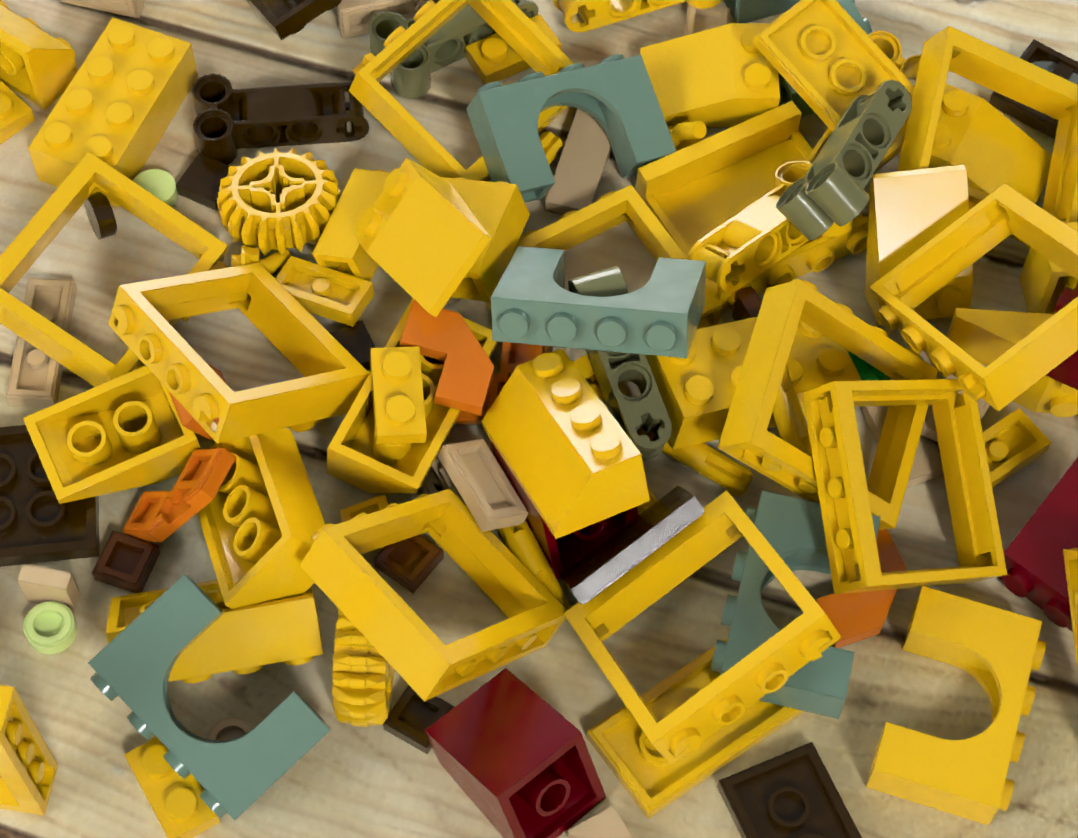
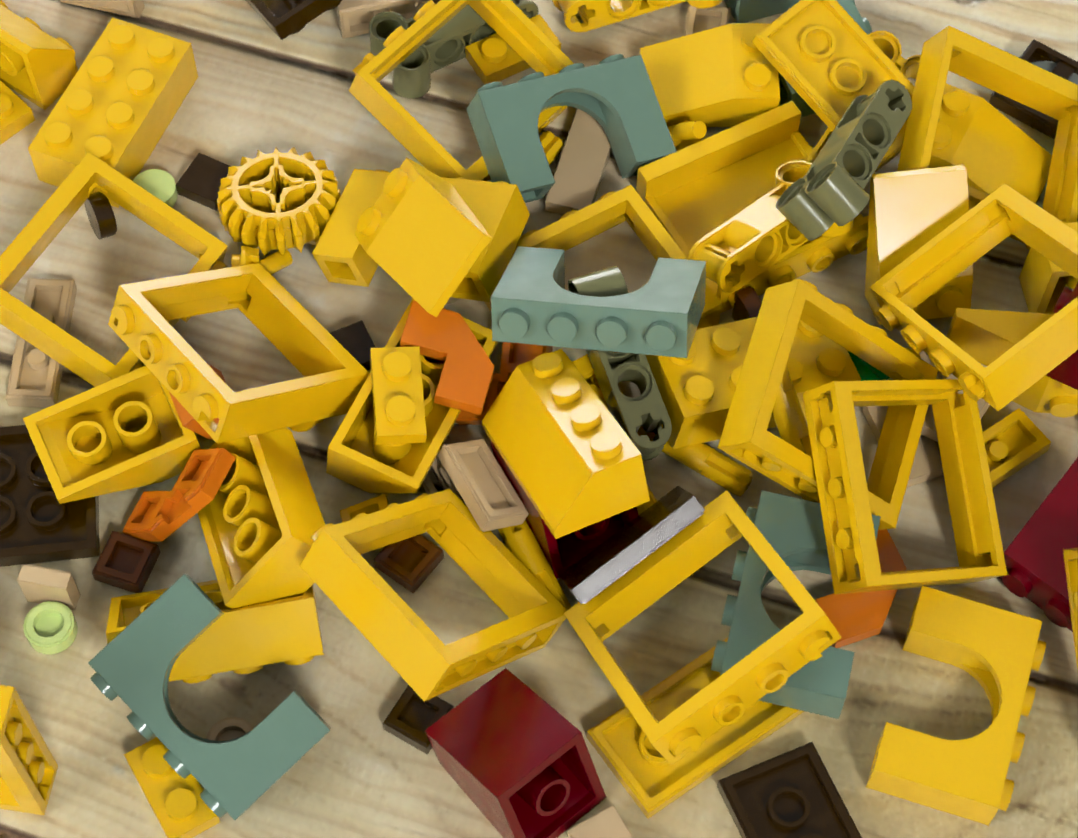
(272, 116): dark brown piece -> none
(326, 290): yellow plate -> none
(360, 678): yellow gear -> none

